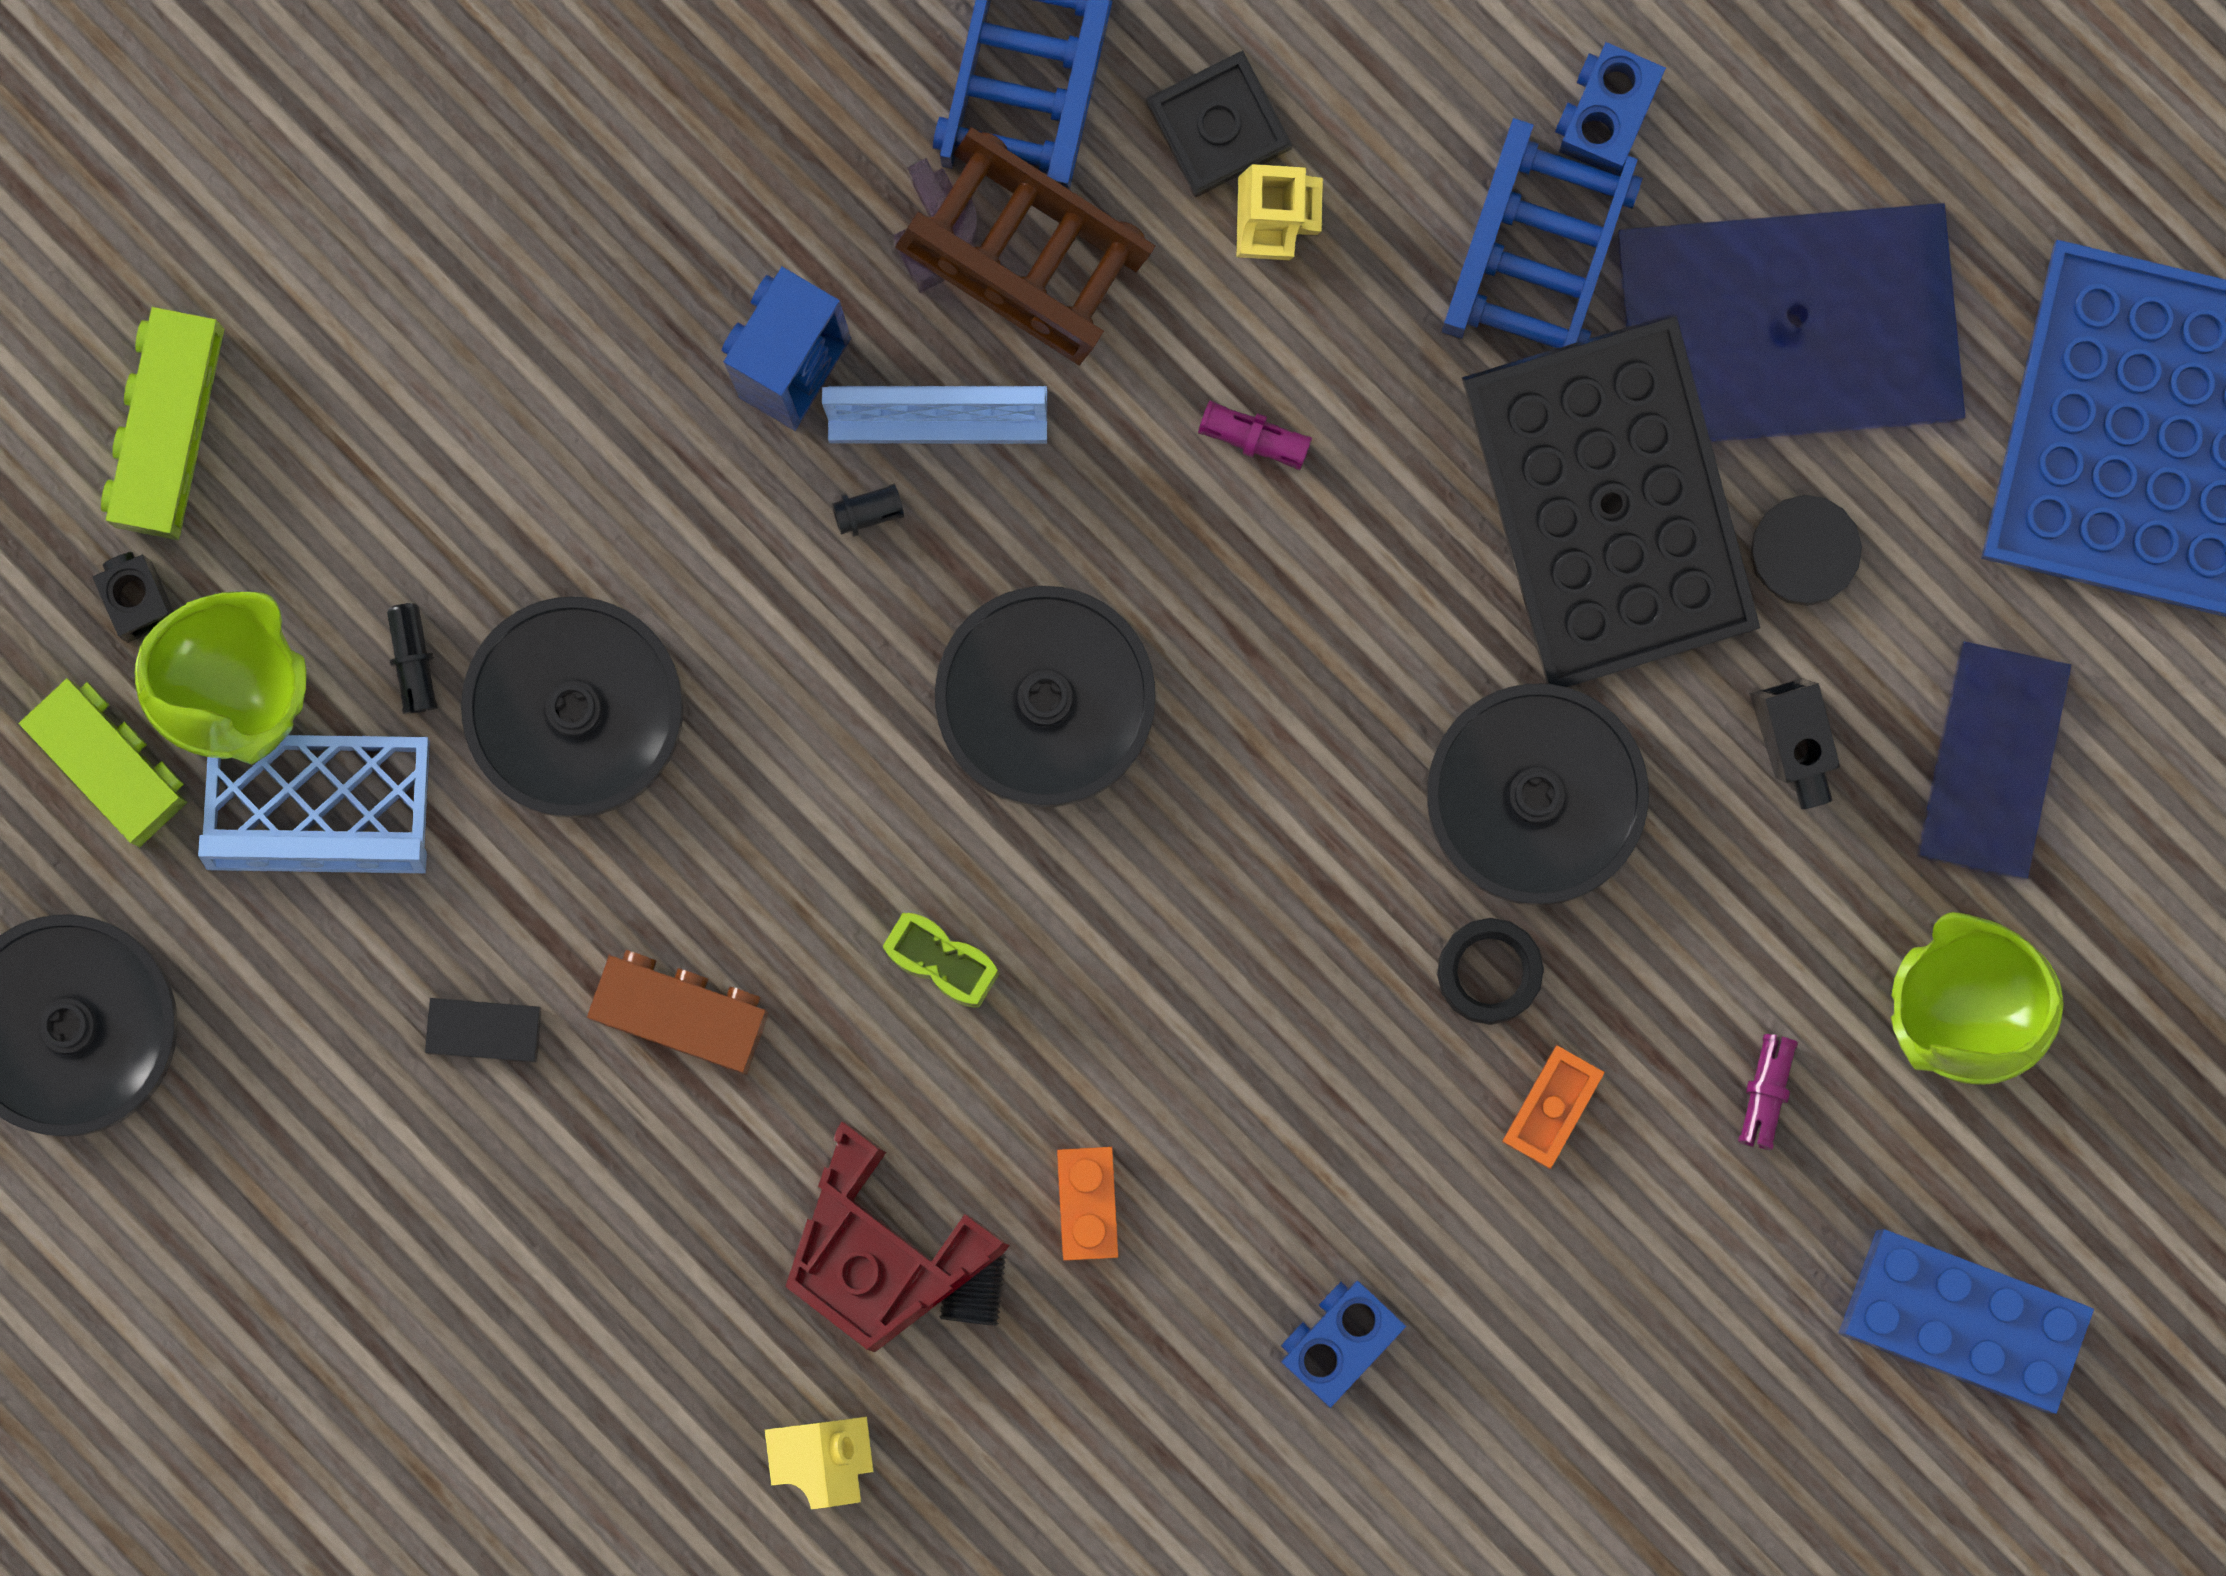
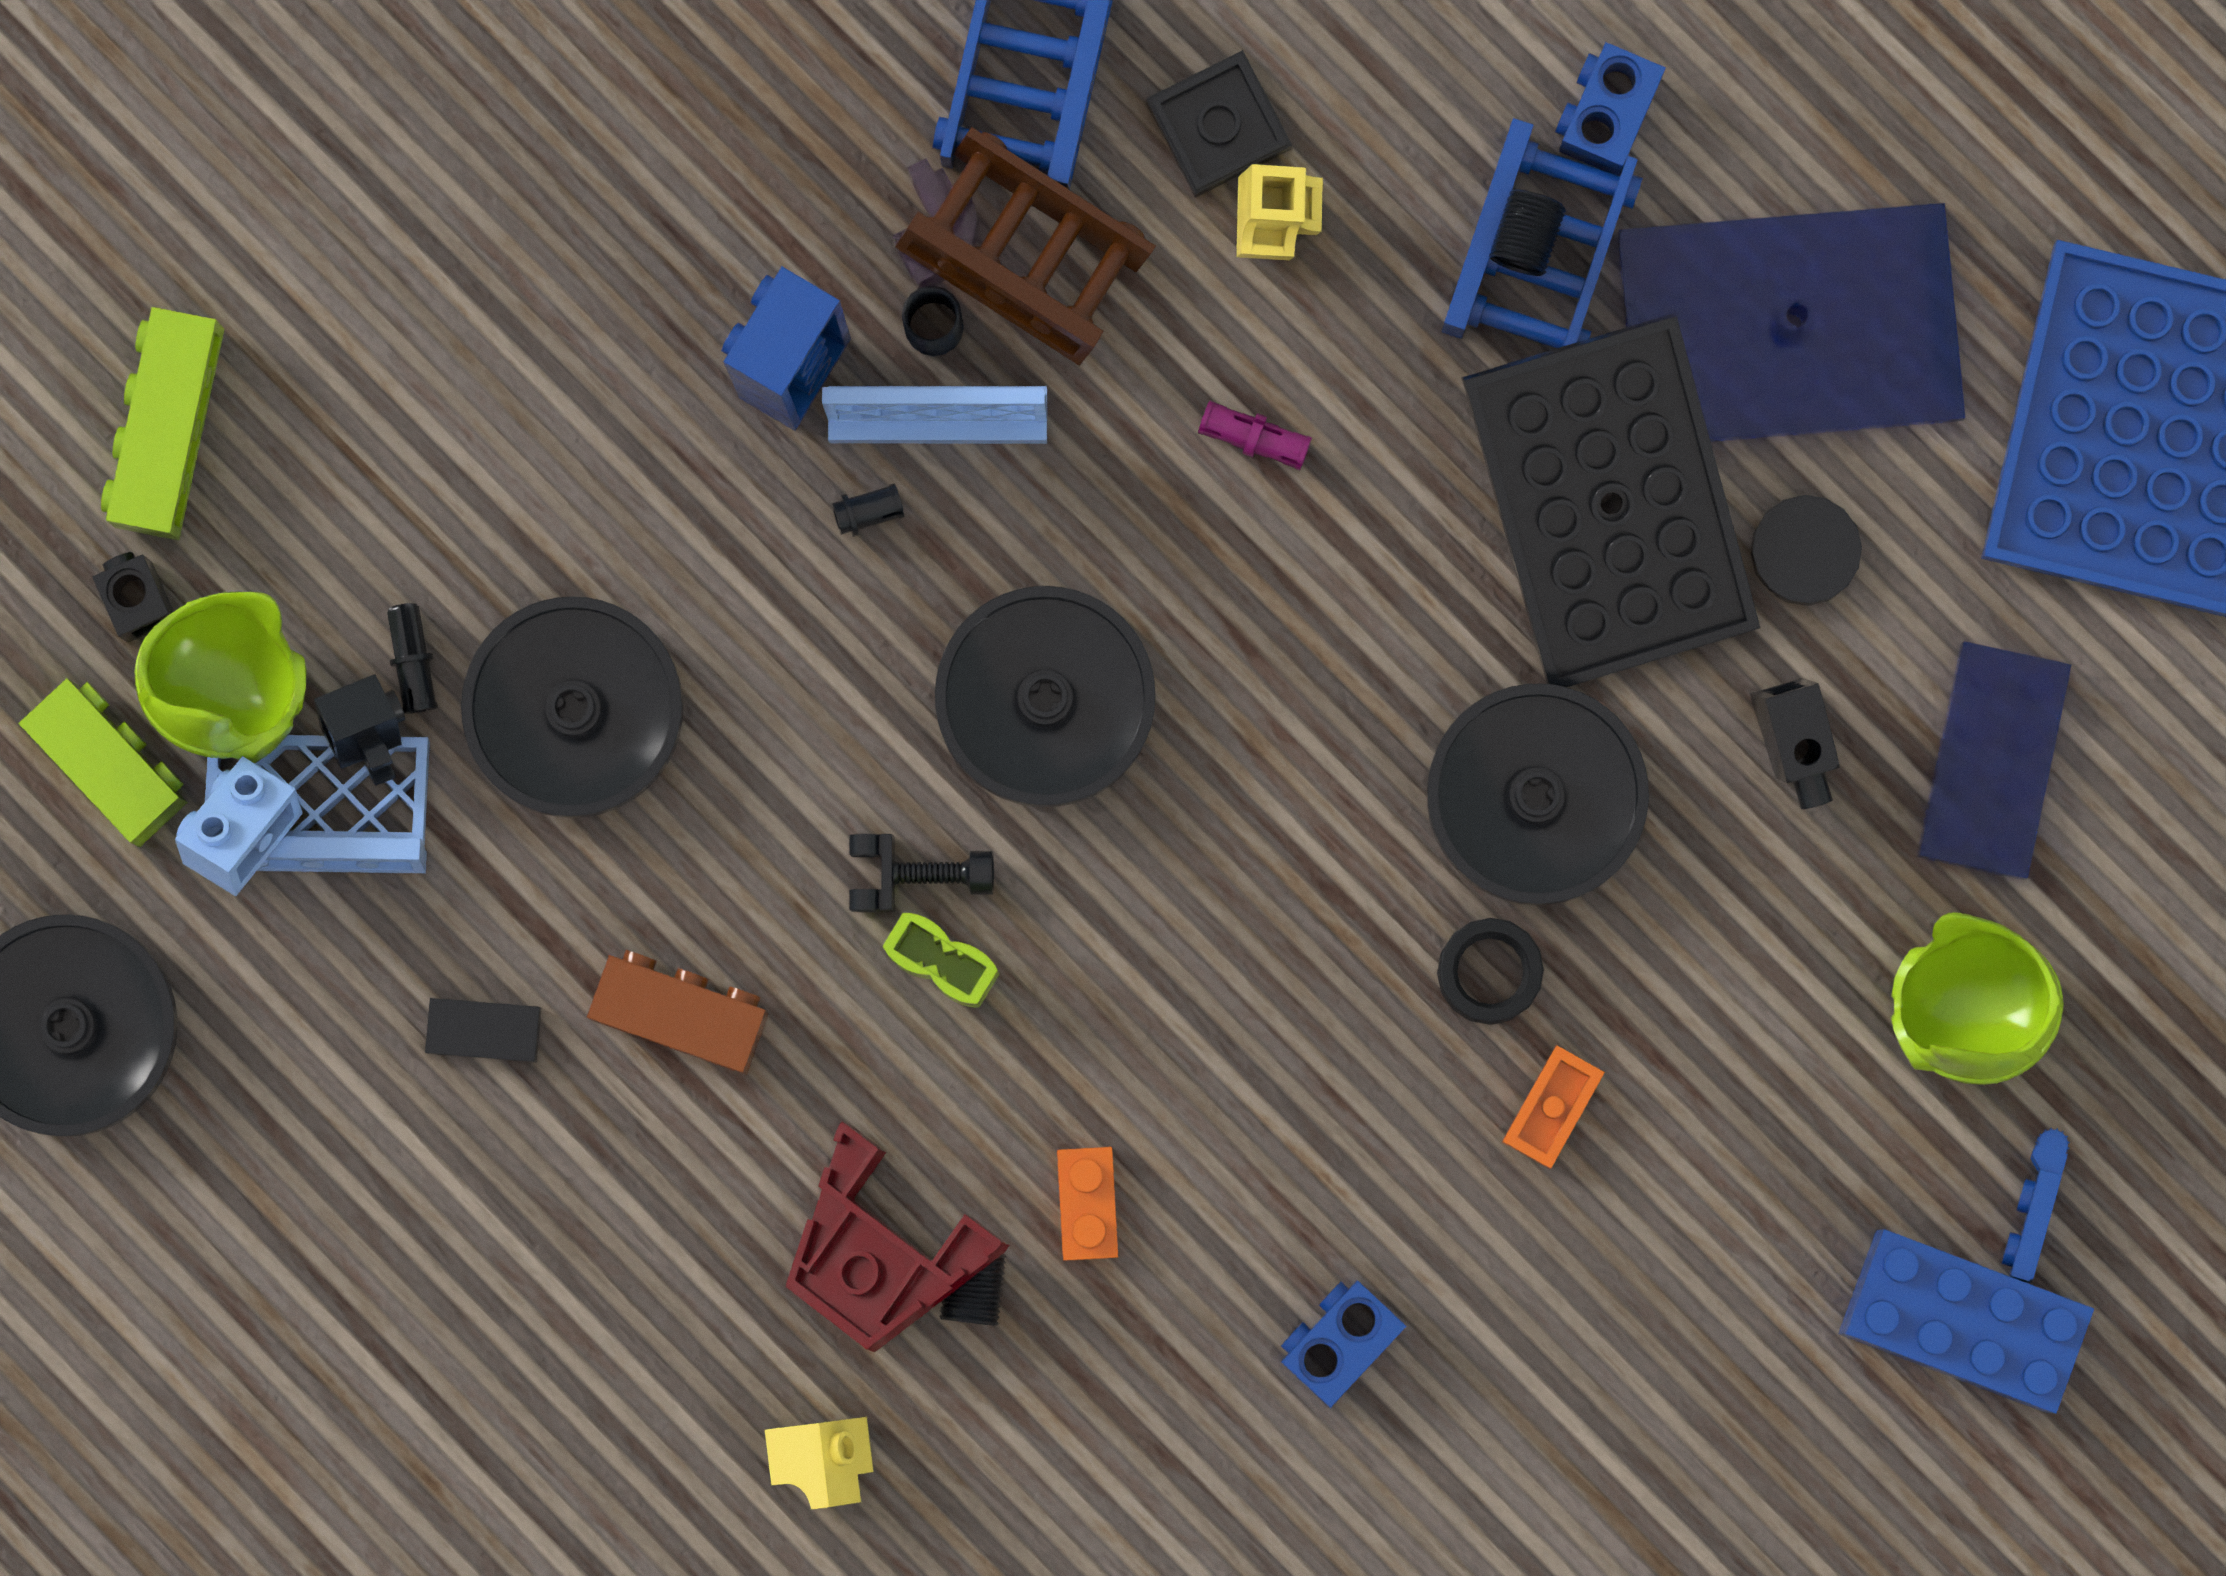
(238, 825): none -> light blue brick
(362, 726): none -> black brick
(929, 295): none -> black piece
(975, 872): none -> black bar
(1527, 232): none -> black piece
(1768, 1092): magenta pin -> none
(2037, 1202): none -> blue hinge

